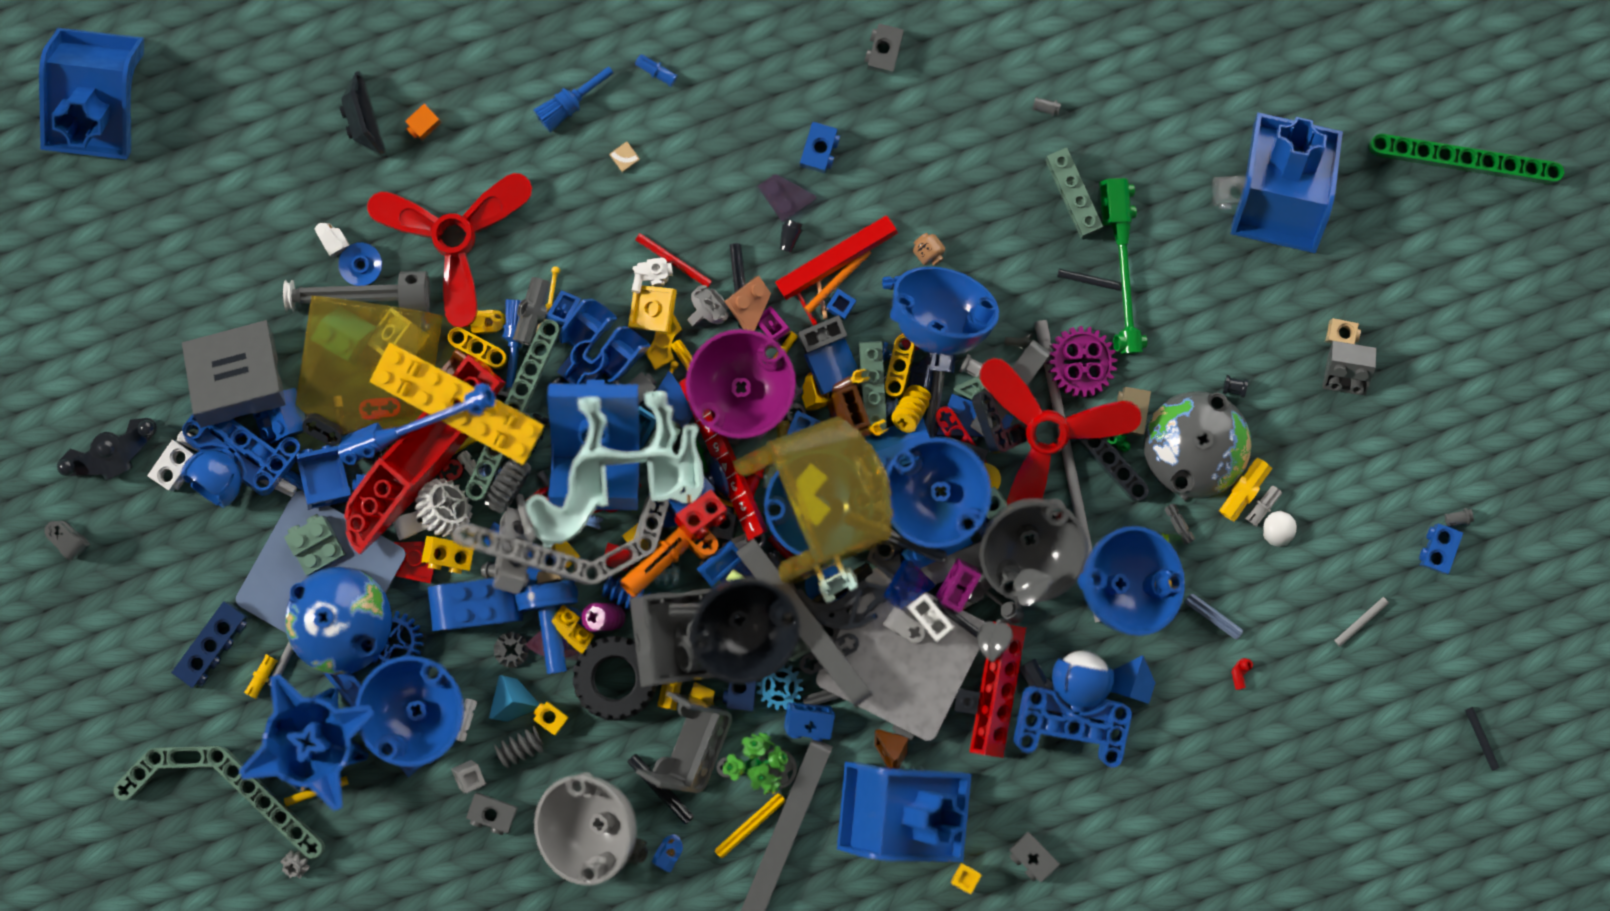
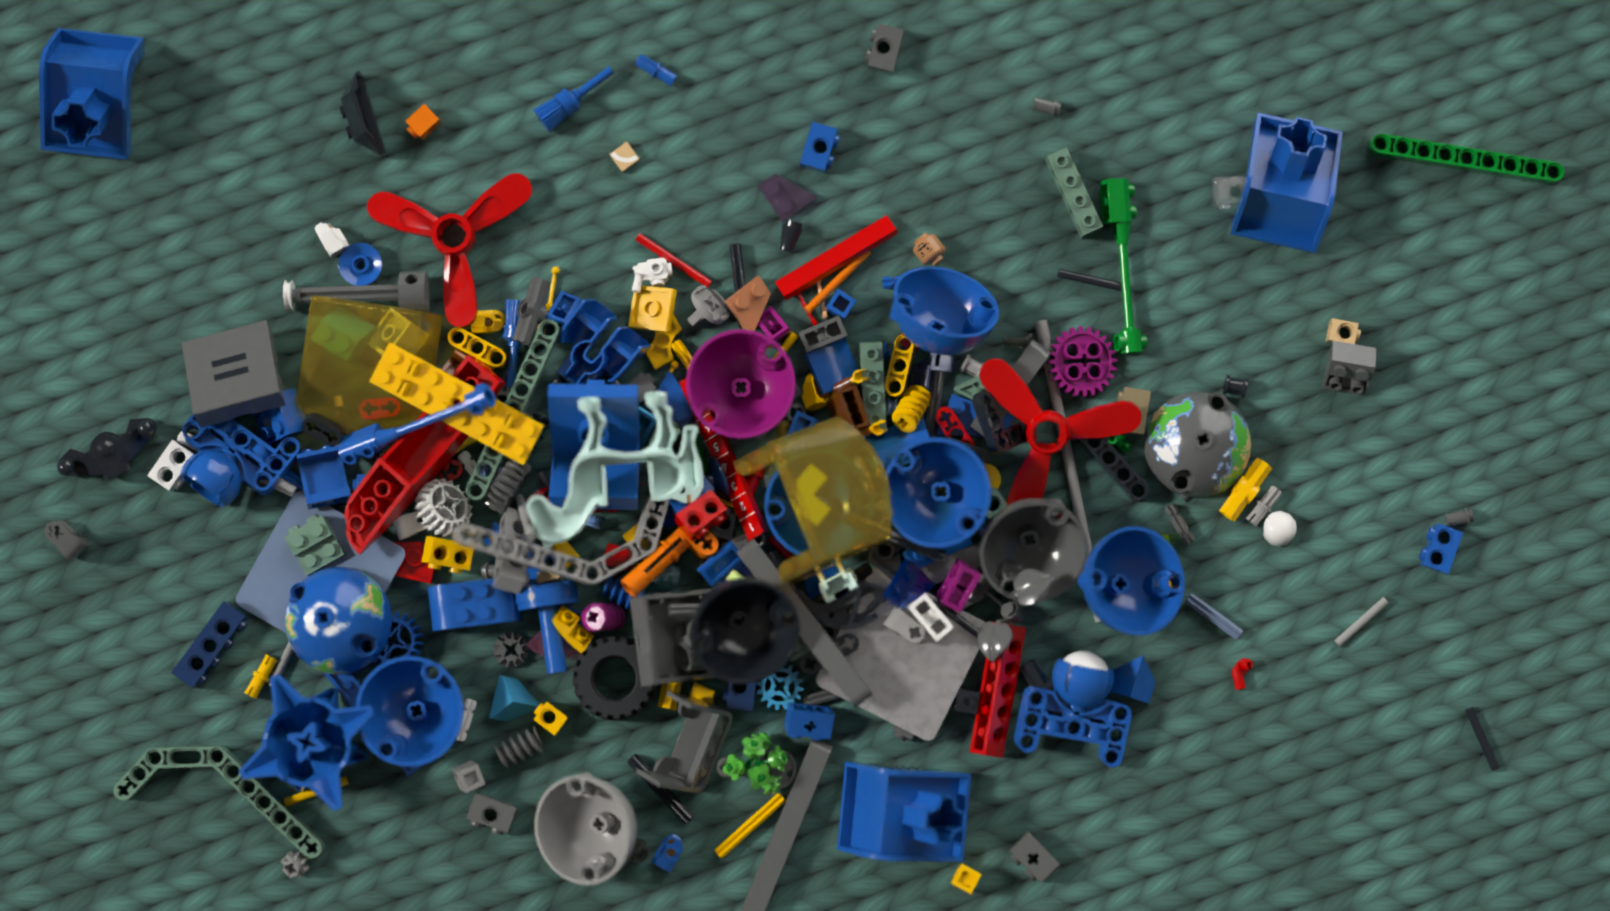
(891, 748): reddish brown slope -> none

